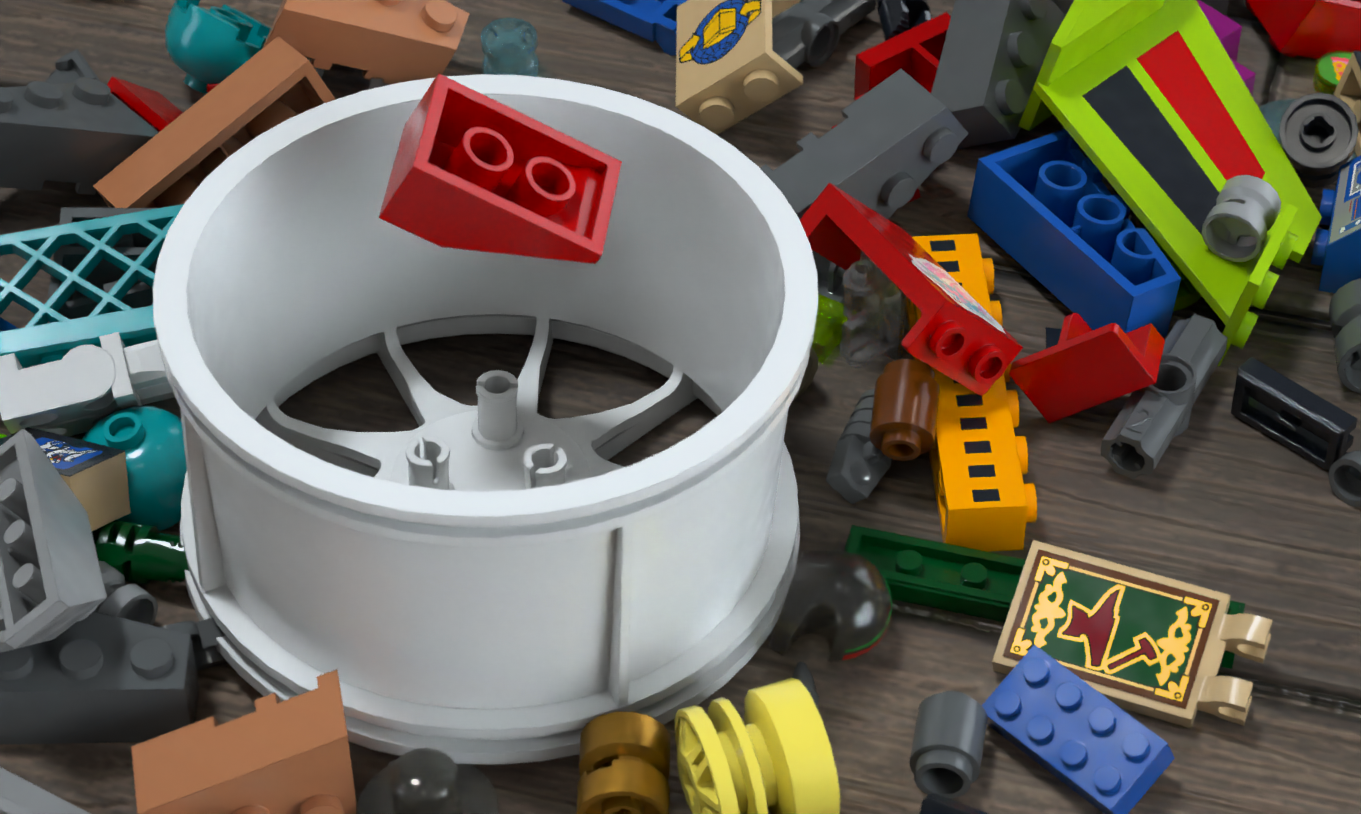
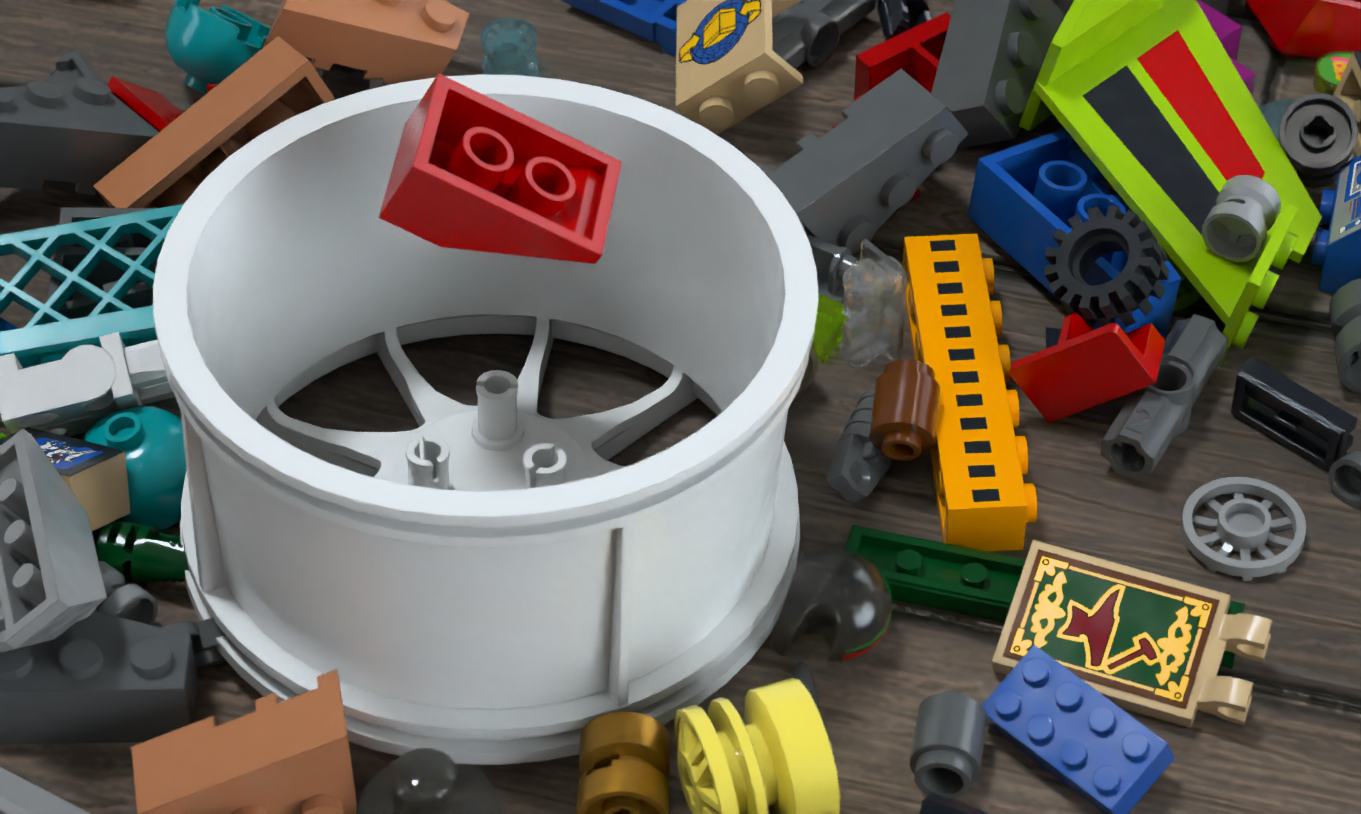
(953, 327): red panel -> none
(1087, 244): none -> black tyre
(1243, 527): none -> light grey wheel

